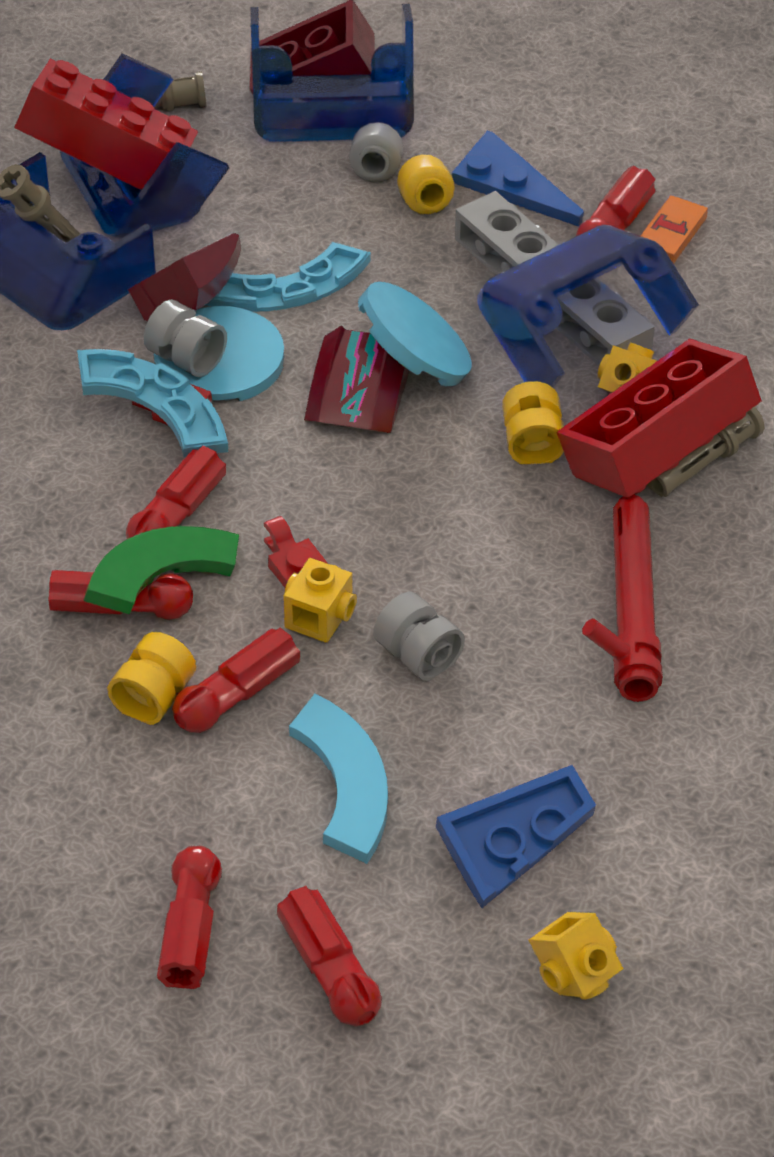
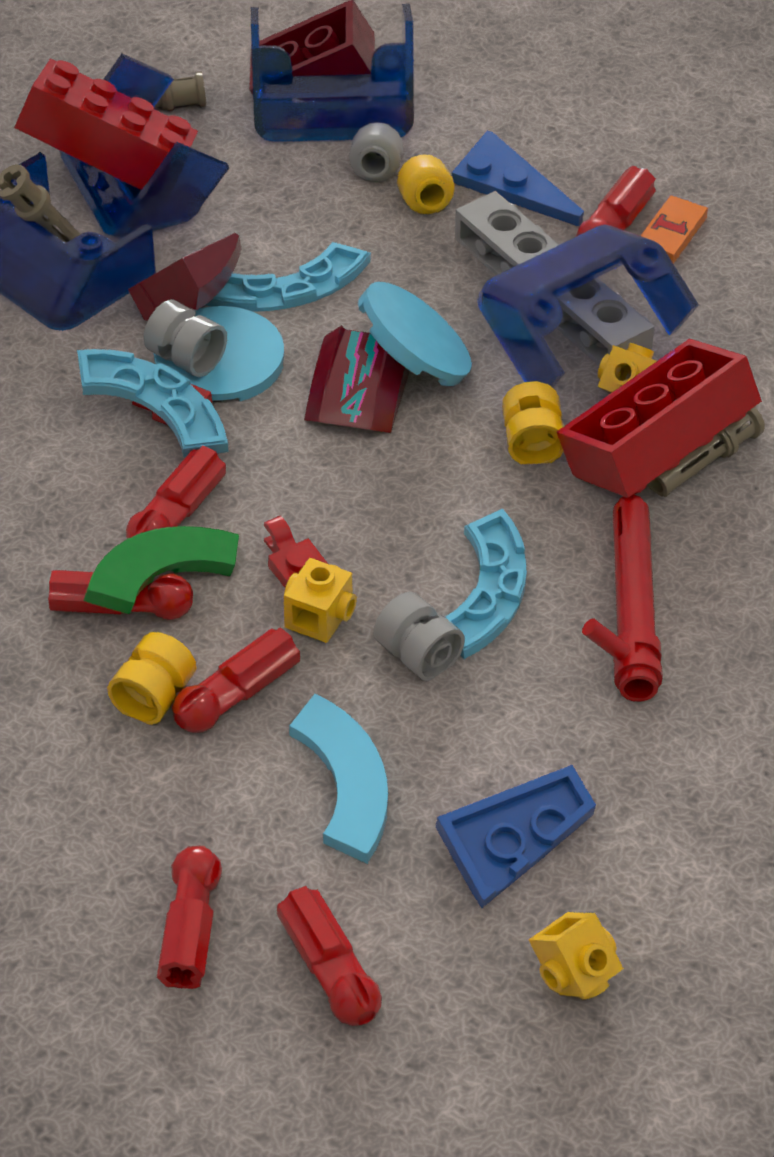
(499, 584): none -> medium azure tile

